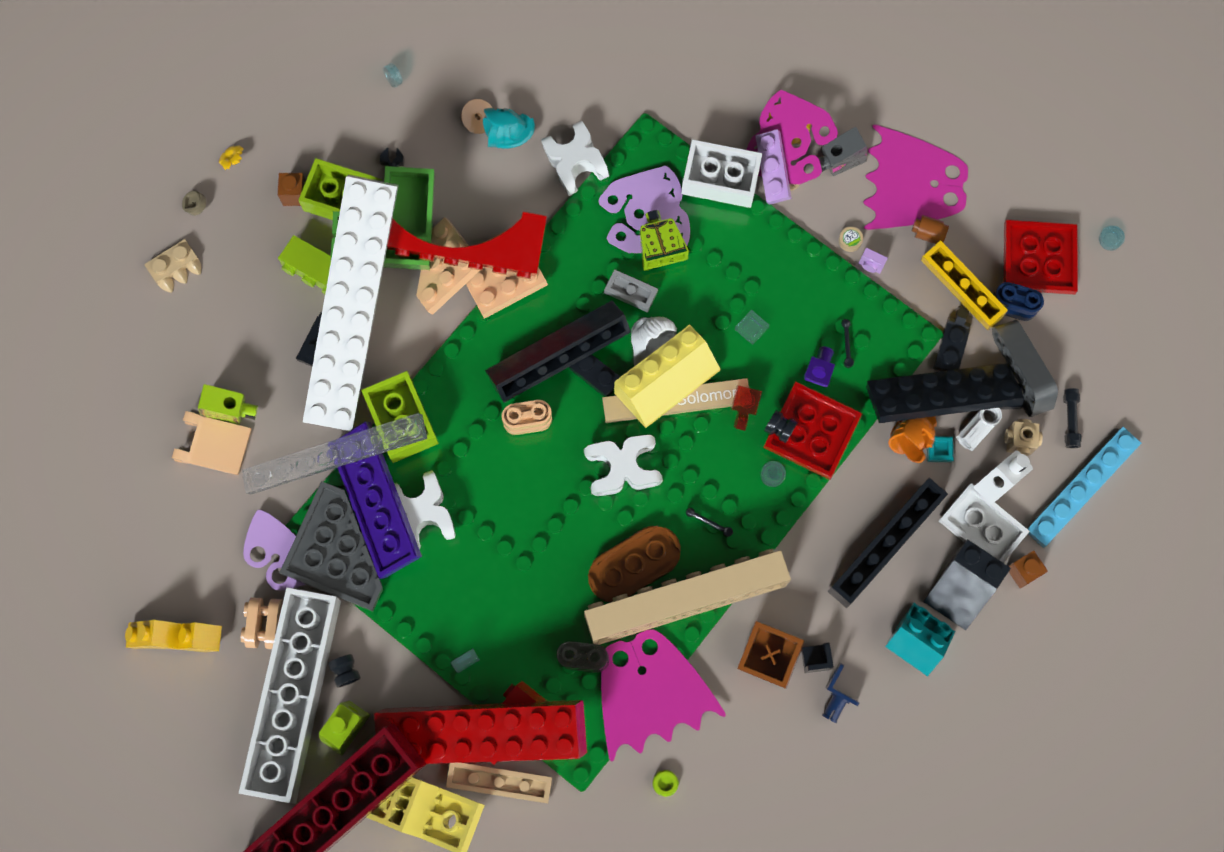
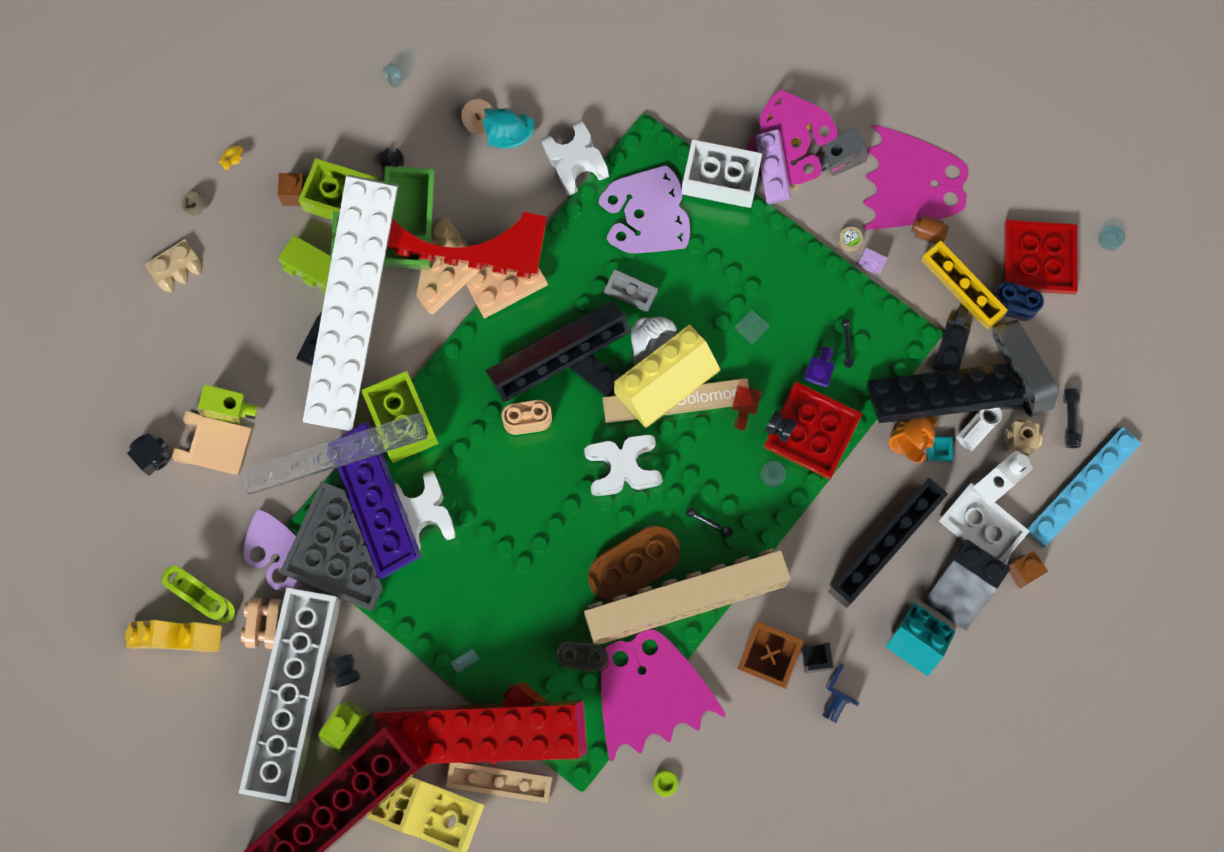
(149, 453): none -> black brick
(198, 595): none -> lime piece
(661, 242): lime torso -> none

